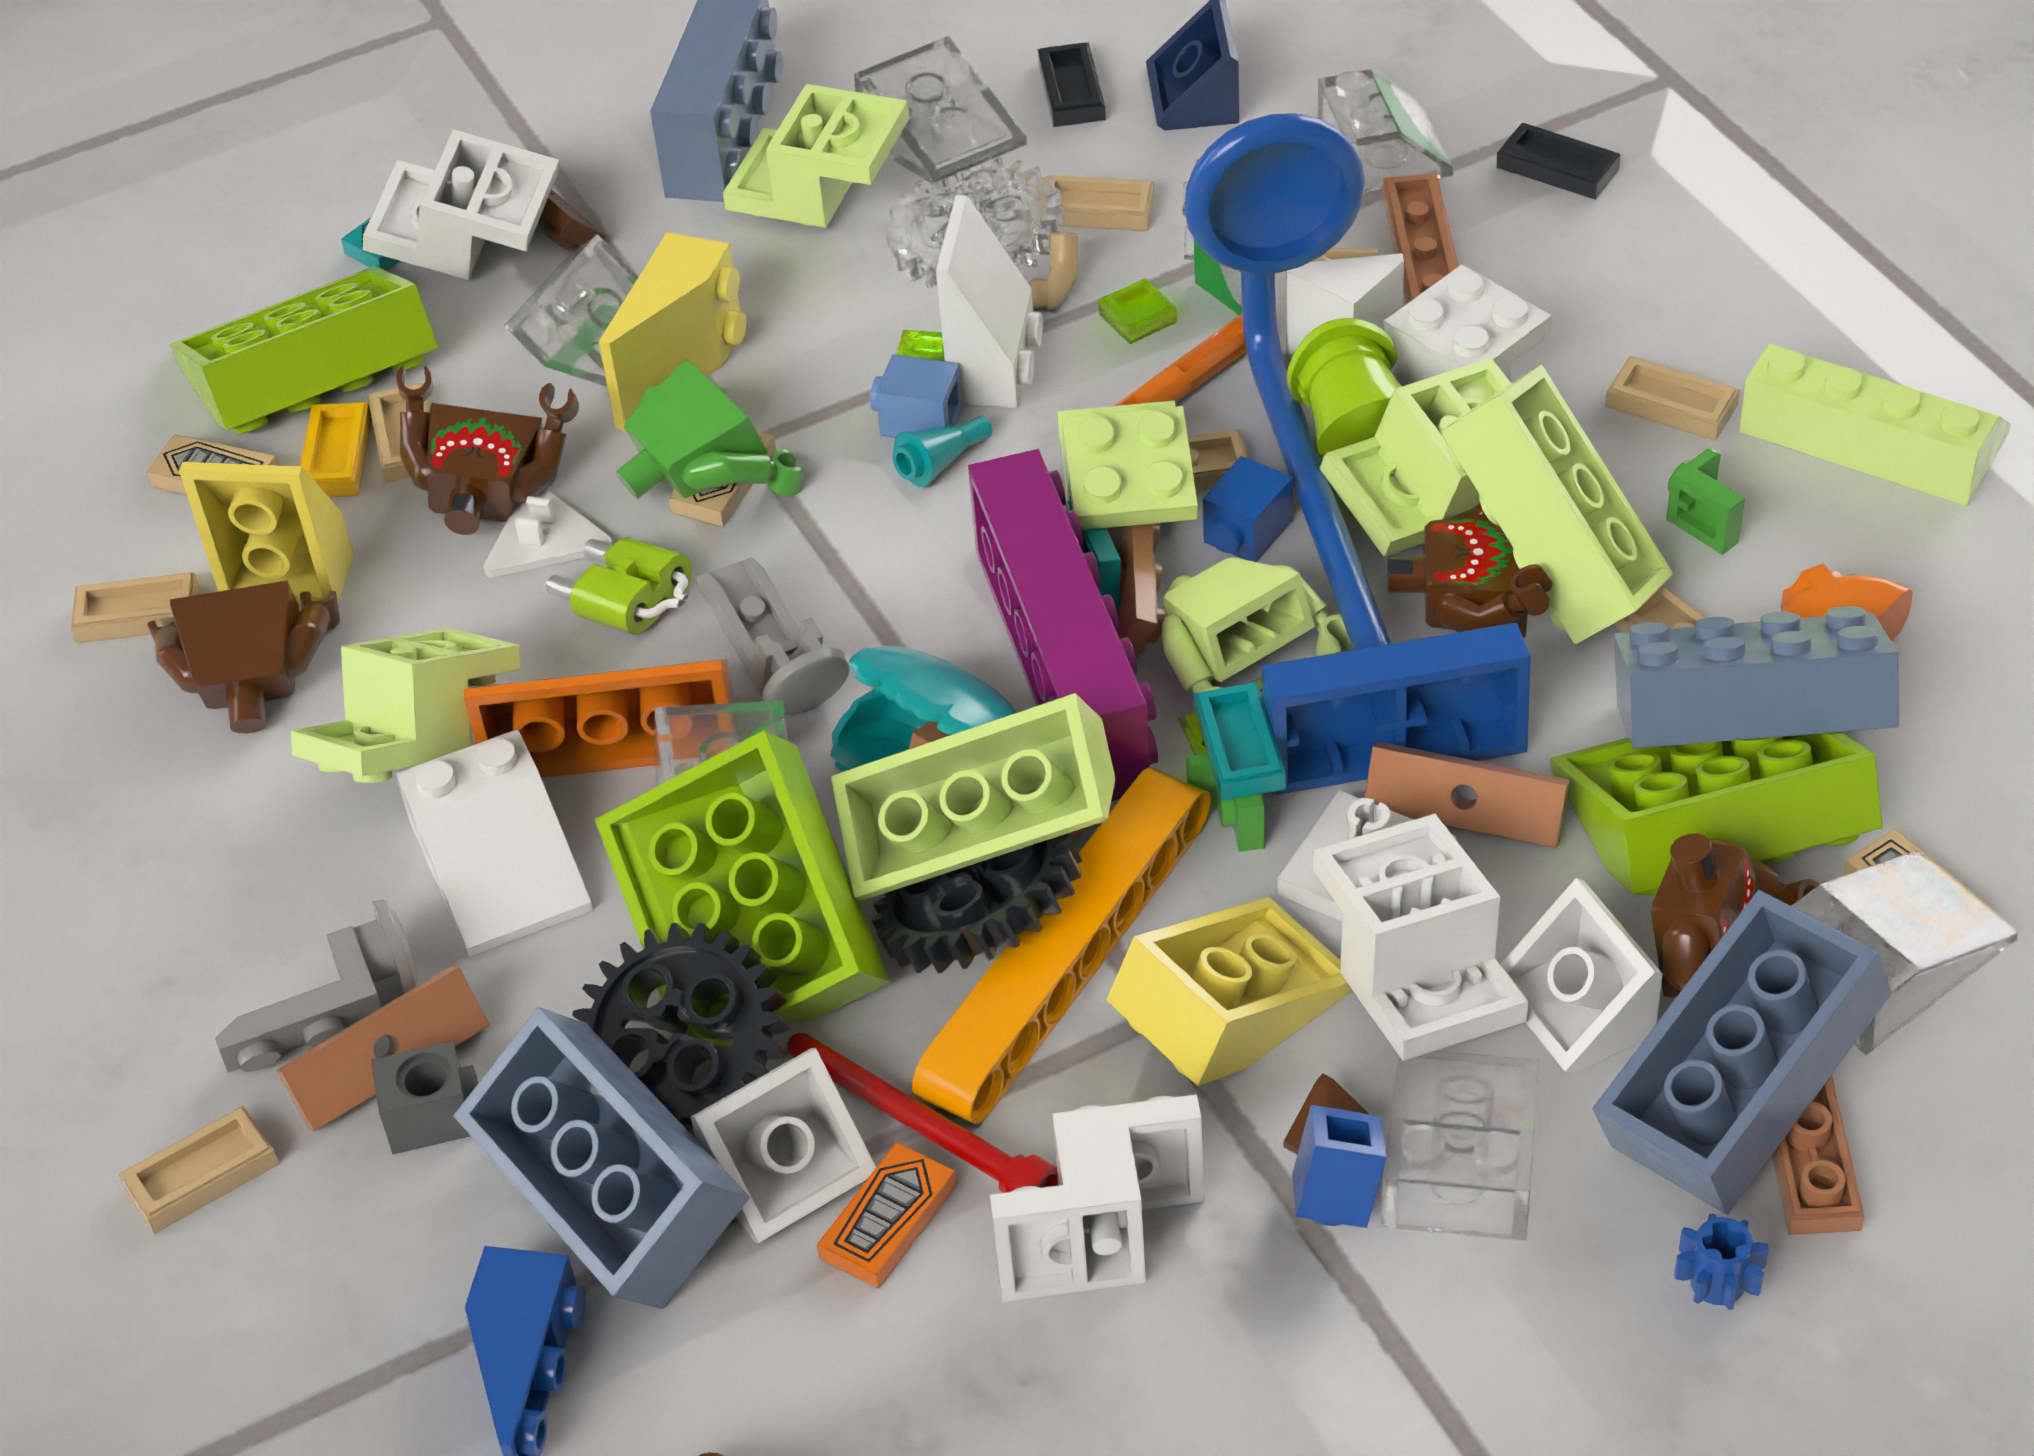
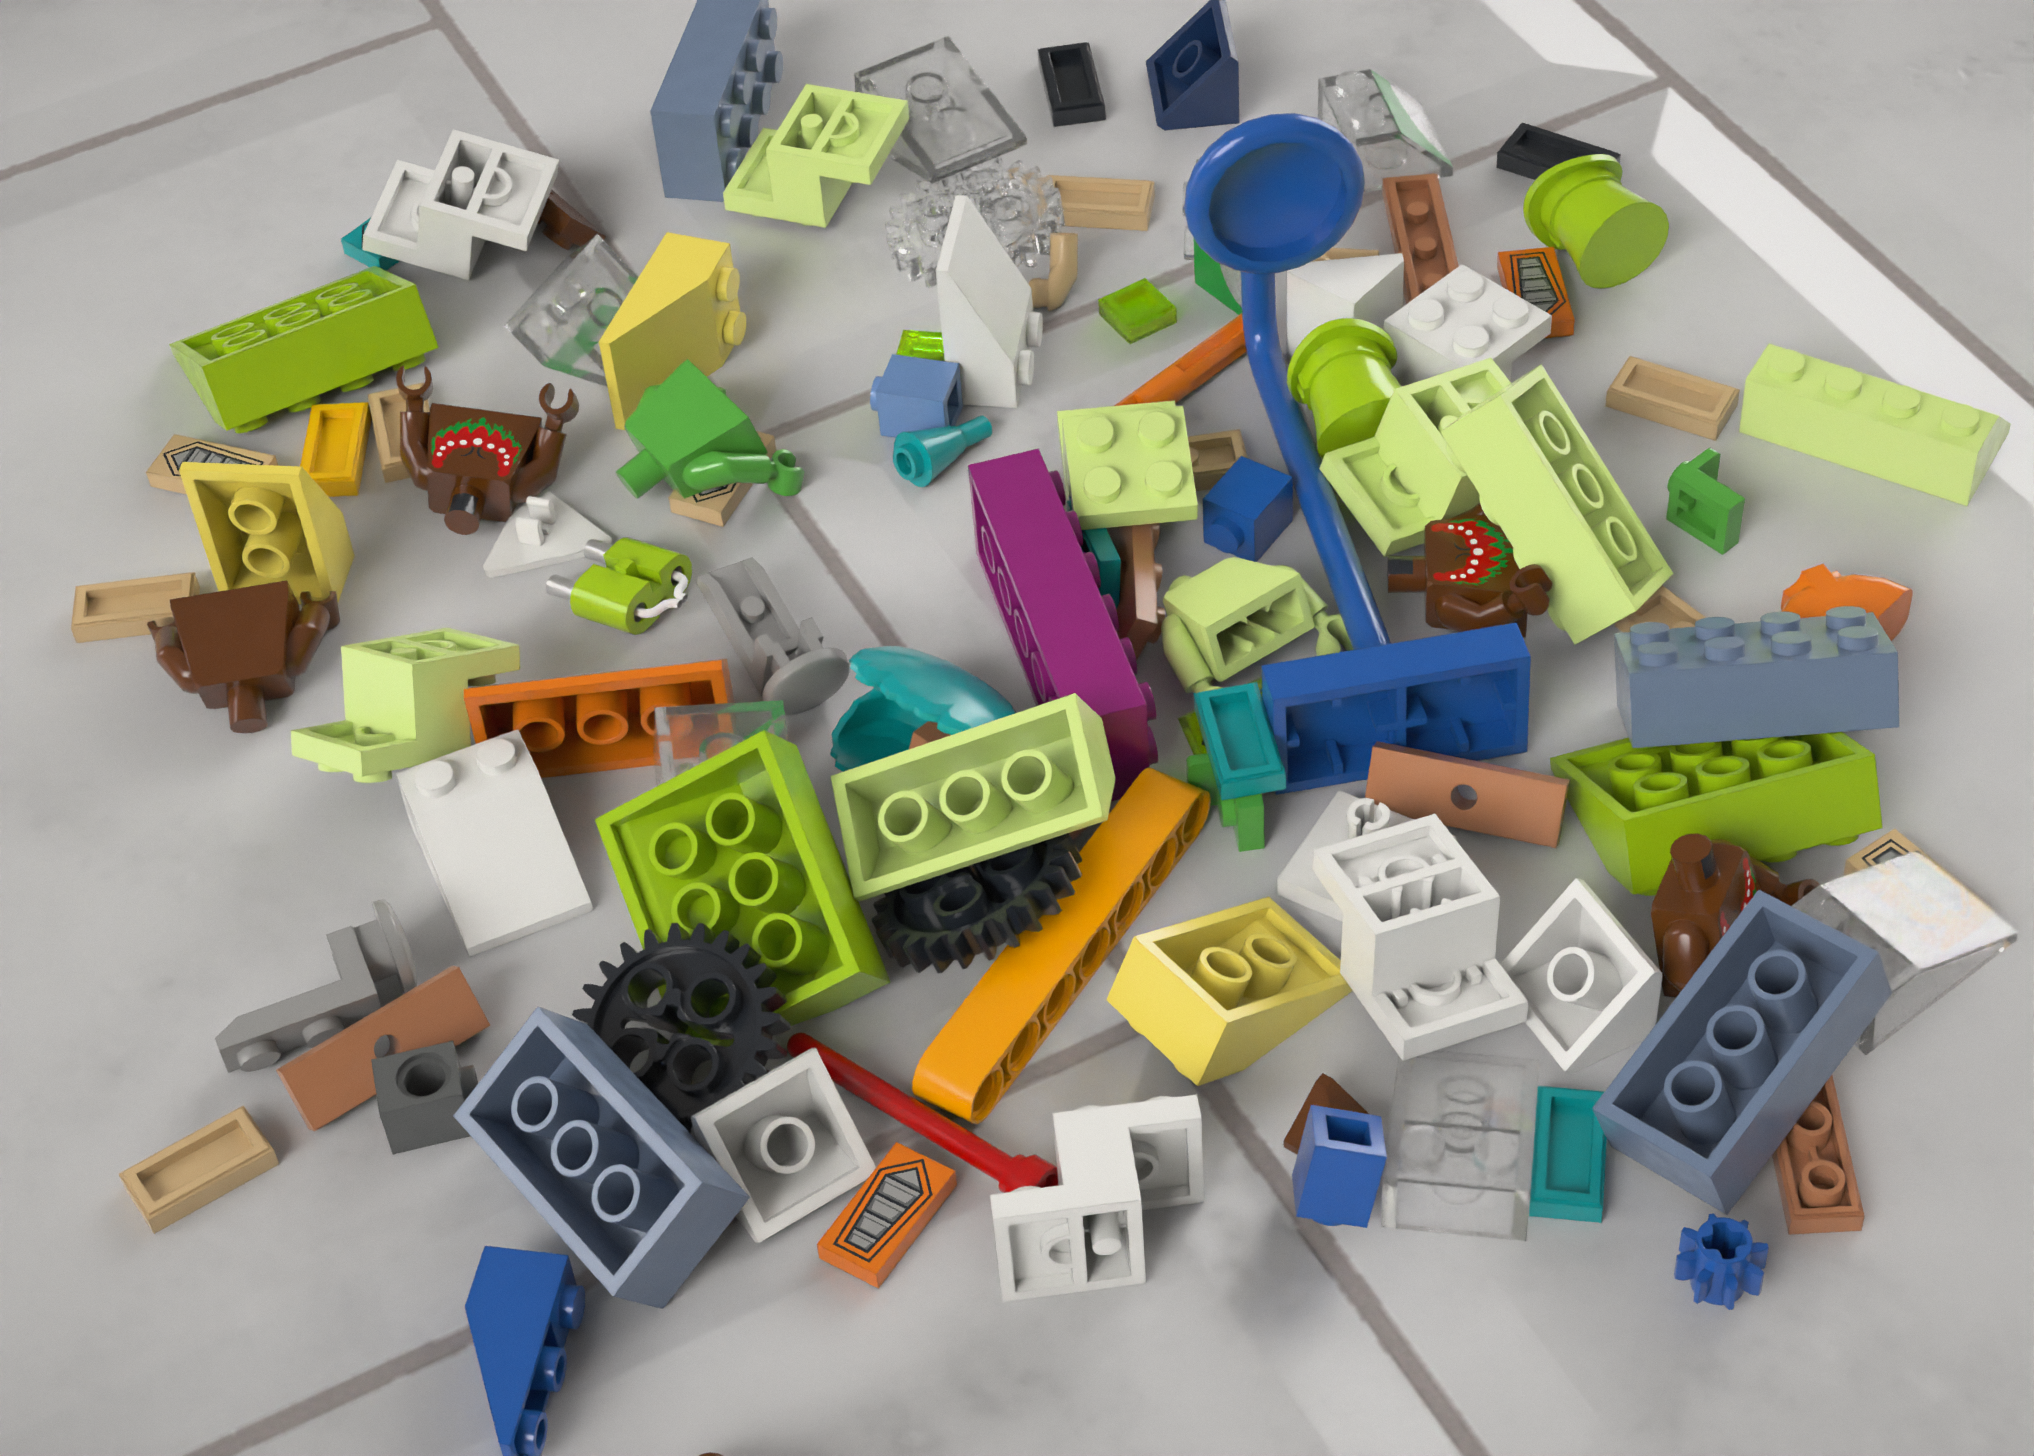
(1538, 279): none -> tile
(1568, 1156): none -> teal tile
(1595, 219): none -> lime hat

